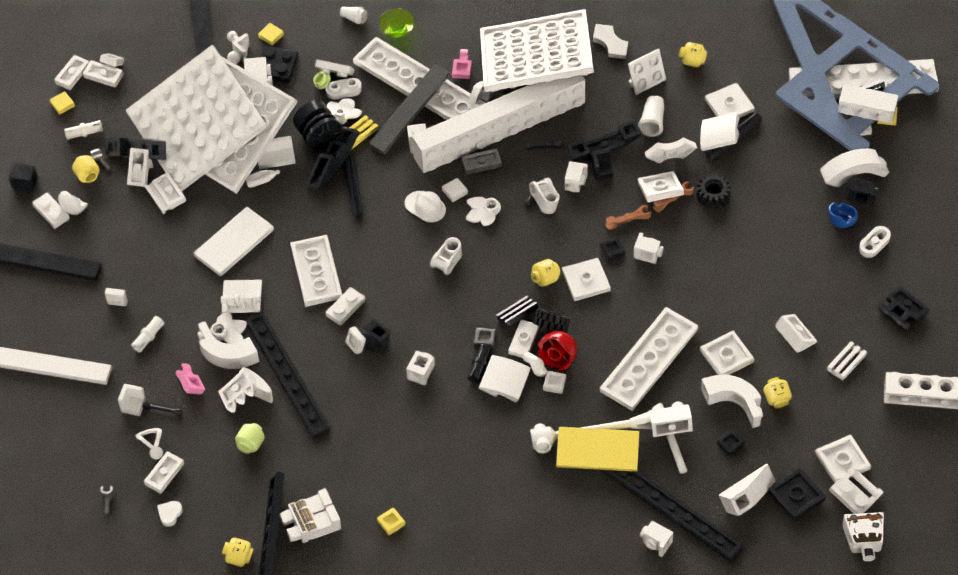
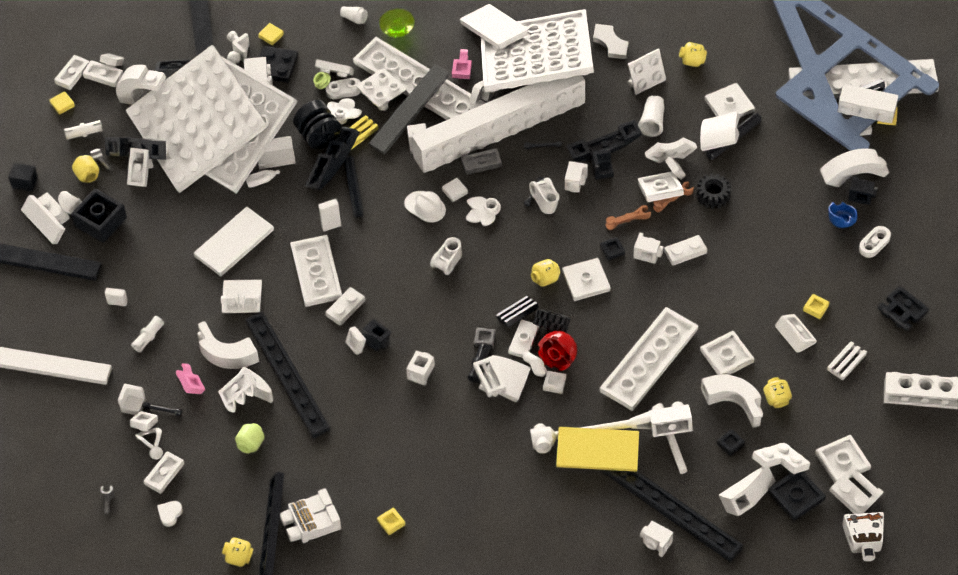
(43, 219): none -> white tile
(99, 215): none -> black brick
(134, 79): none -> white arch
(143, 421): none -> white plate
(165, 193): white plate -> none
(170, 67): none -> black plate
(230, 329): white plate -> none
(329, 215): none -> white tile
(381, 88): none -> white hinge
(494, 26): none -> white tile
(495, 389): none -> white tile
(675, 168): none -> white tile
(685, 250): none -> white plate
(782, 455): none -> white plate
(816, 306): none -> light yellow tile

